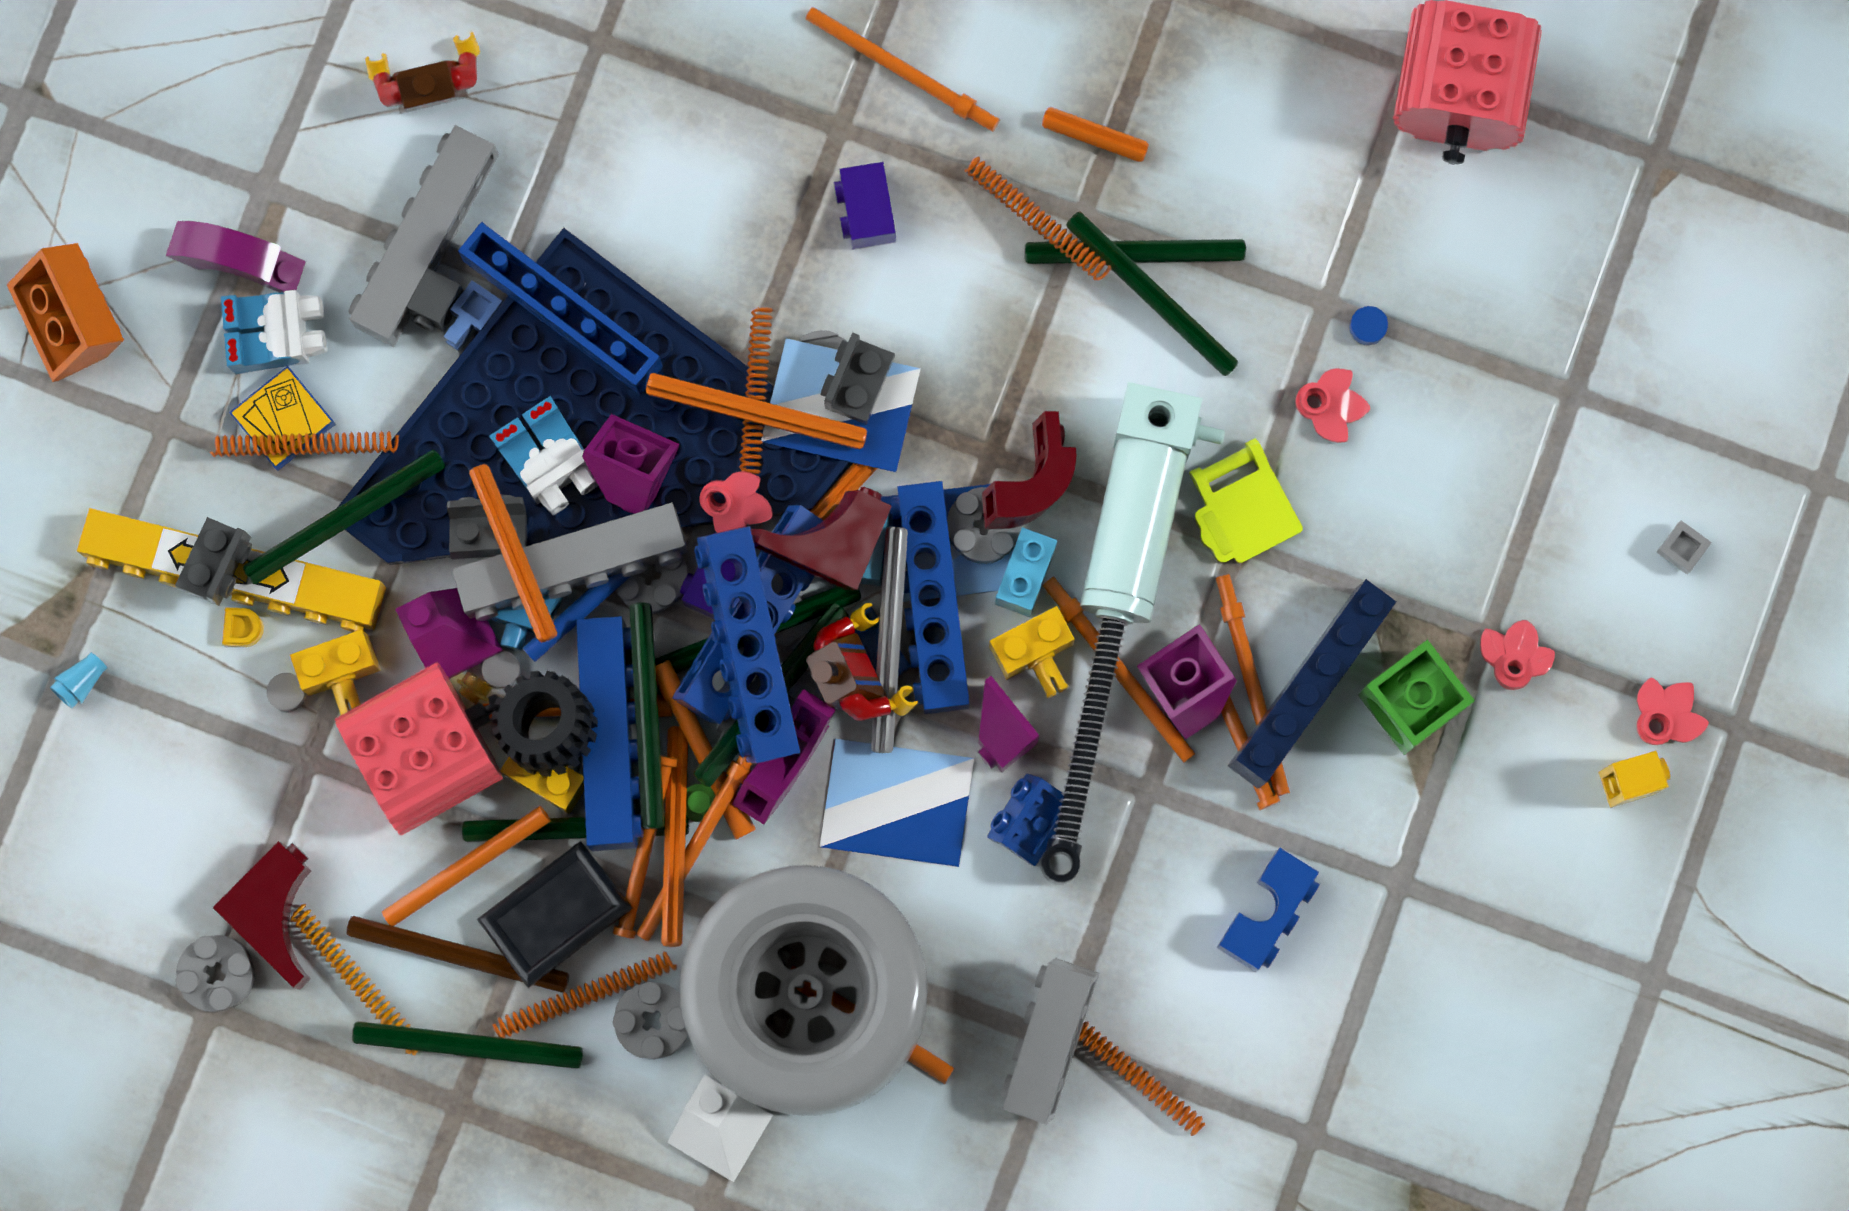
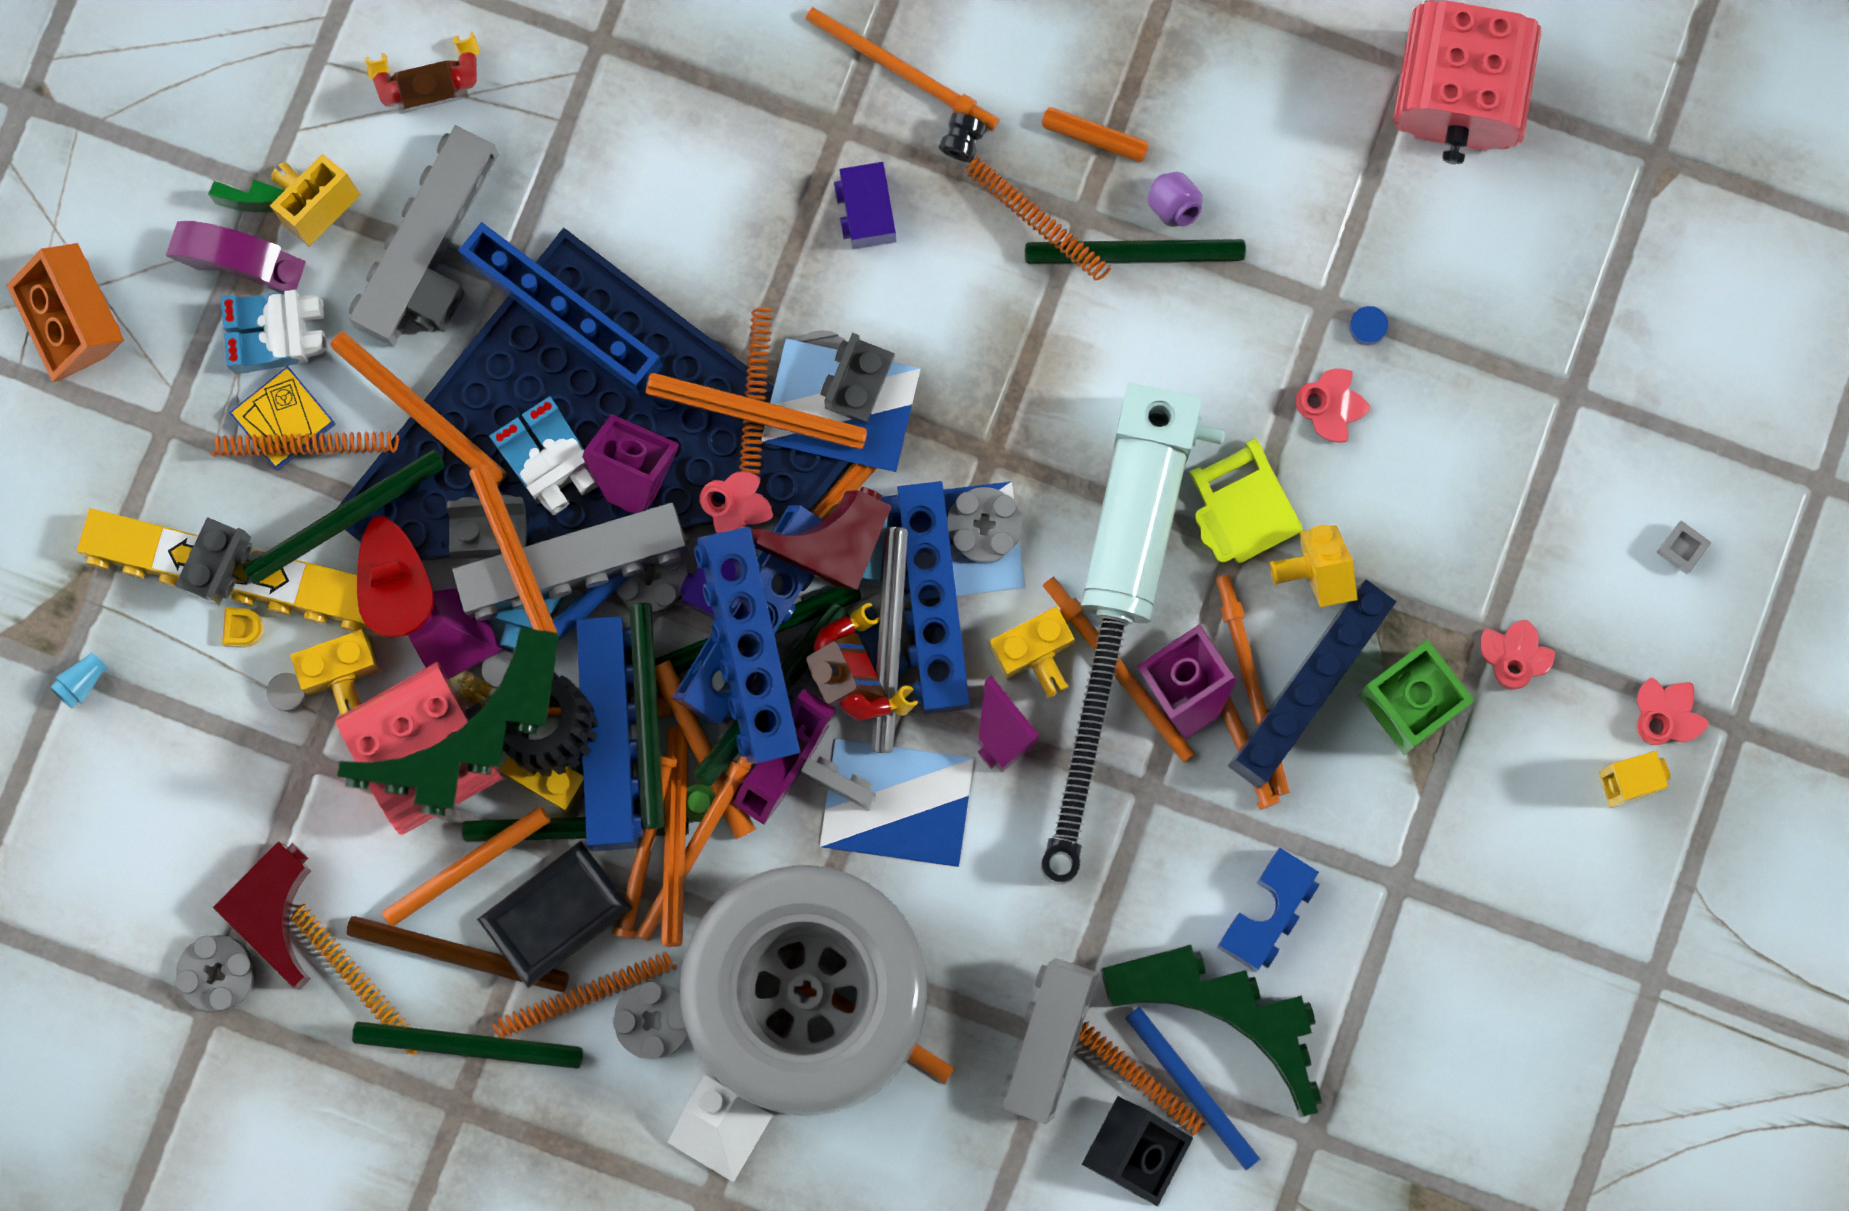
(256, 200): none -> green slope
(313, 198): none -> yellow brick
(391, 581): none -> red shield
(414, 405): none -> orange axle
(435, 771): none -> dark green arch
(472, 311): medium blue plate -> none
(825, 774): none -> light grey plate
(962, 137): none -> black wheel
(1021, 502): dark red arch -> none
(1026, 572): medium azure brick -> none
(1027, 818): blue bracket -> none
(1137, 1150): none -> black slope
(1152, 294): dark green axle -> none
(1175, 199): none -> medium lavender head
(1192, 1088): none -> blue piece
(1273, 1028): none -> dark green arch
(1324, 564): none -> yellow brick

